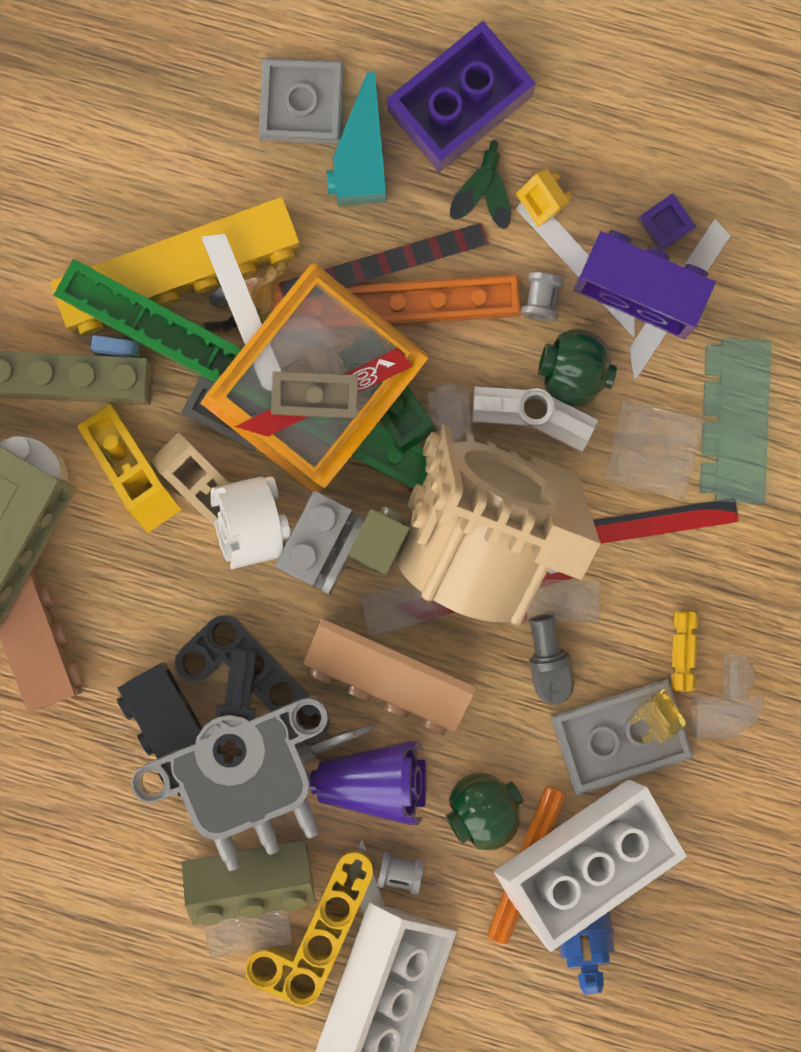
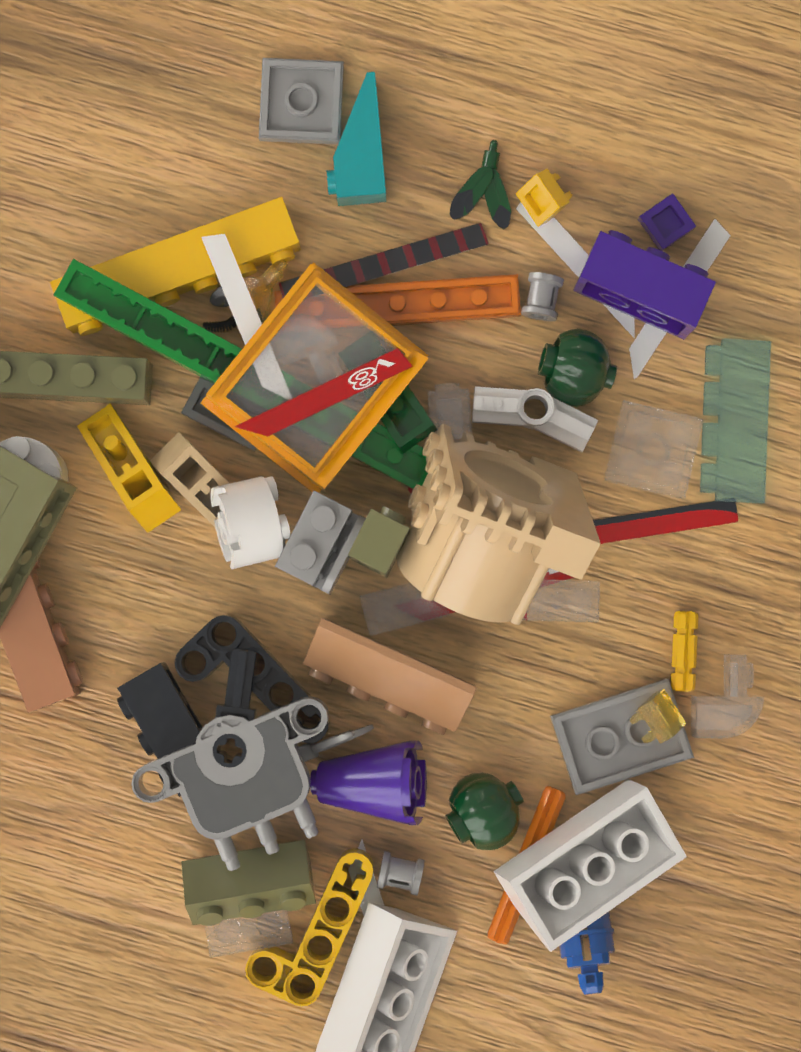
(114, 347): medium blue tile -> none
(314, 395): dark tan plate -> none
(461, 96): dark purple brick -> none
(550, 663): dark grey arm -> none

